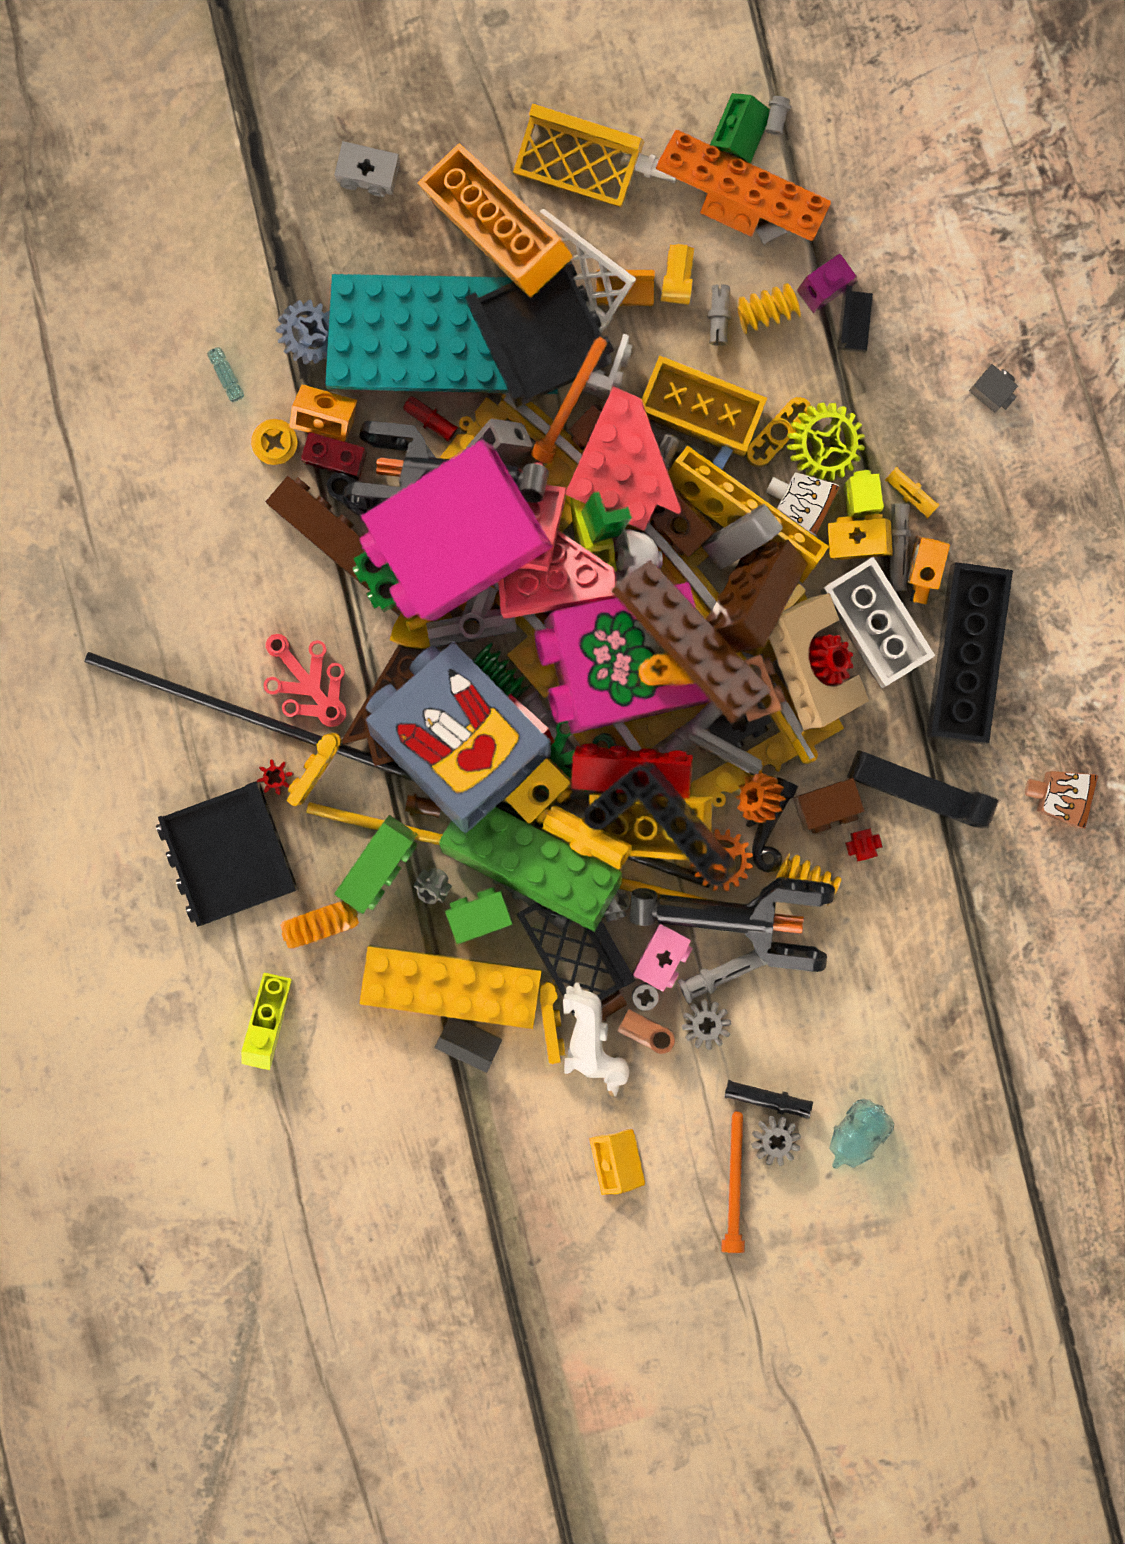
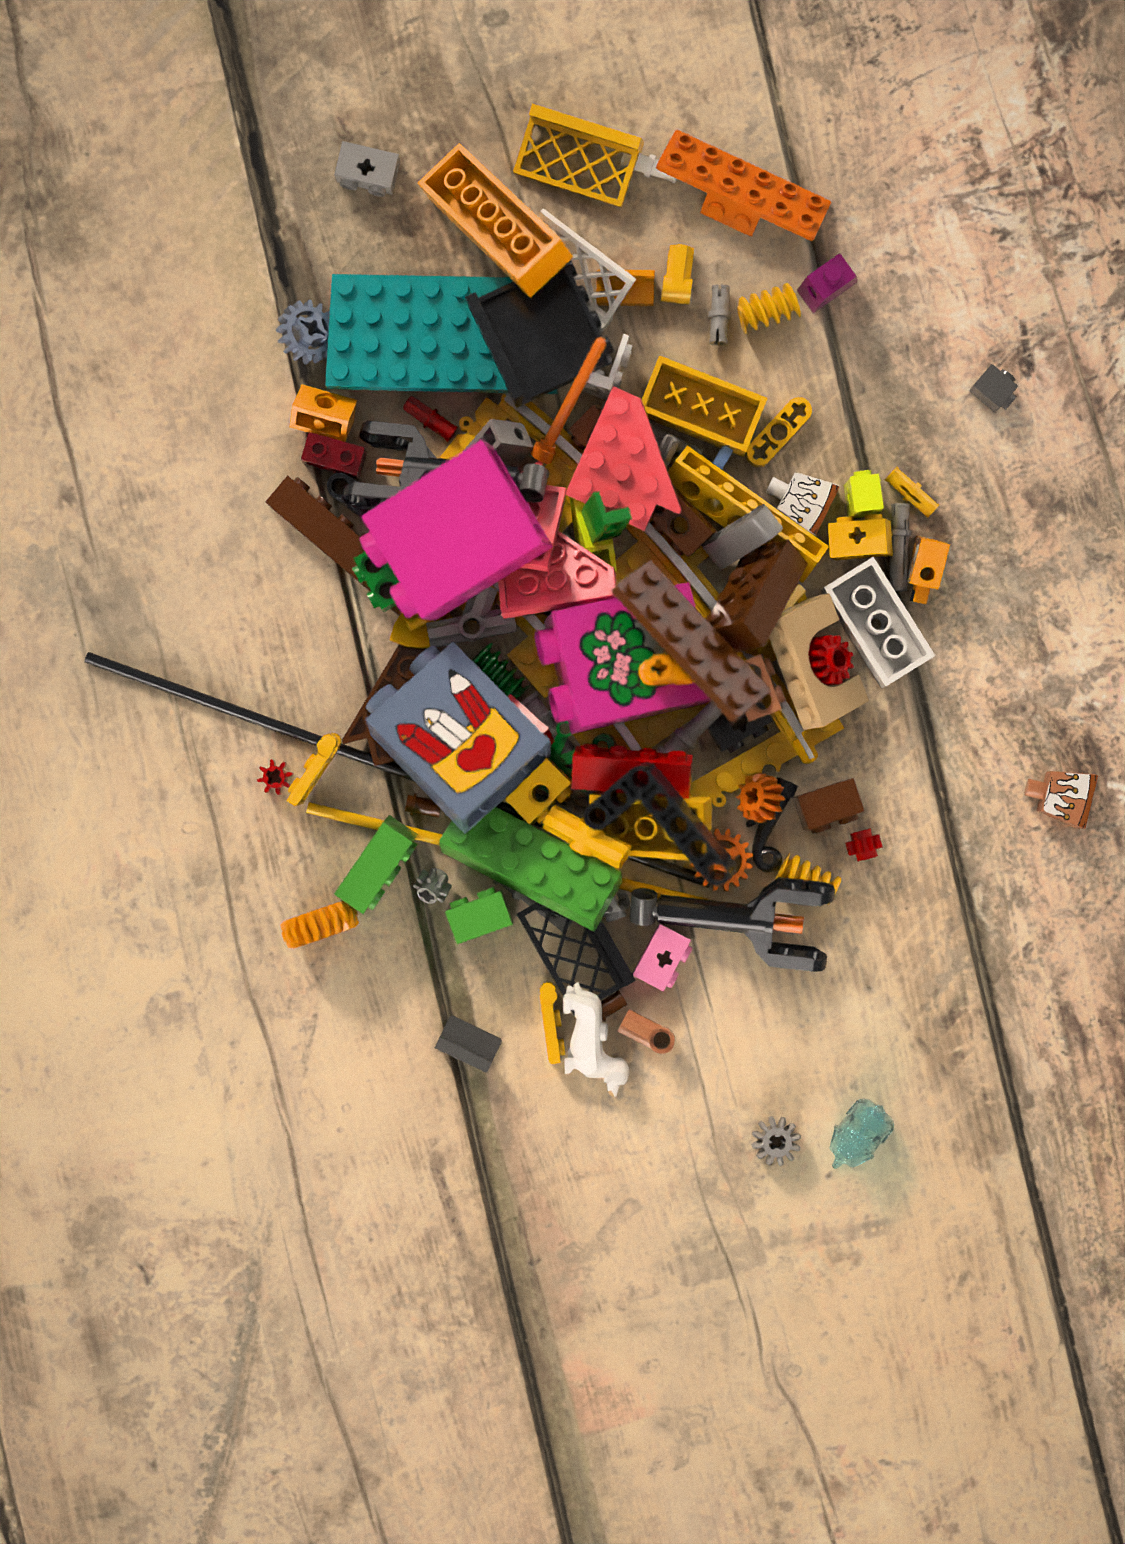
(225, 374): clear light blue axle -> none
(226, 854): black panel -> none
(261, 445): yellow gear -> none
(265, 1021): neon yellow slope -> none
(308, 684): coral plant -> none
(450, 986): yellow brick -> none
(617, 1162): yellow panel -> none
(633, 551): white cylinder -> none
(649, 1004): light grey bush -> none
(710, 979): light grey pin -> none
(714, 1030): light grey gear -> none
(723, 749): light grey axle -> none
(733, 1240): orange piece -> none
(741, 126): green panel -> none
(770, 231): light grey pin -> none
(777, 115): light grey pin -> none
(780, 1102): black pin -> none
(804, 432): neon yellow gear -> none
(854, 320): black panel -> none
(966, 807): black beam -> none
(969, 653): black brick -> none

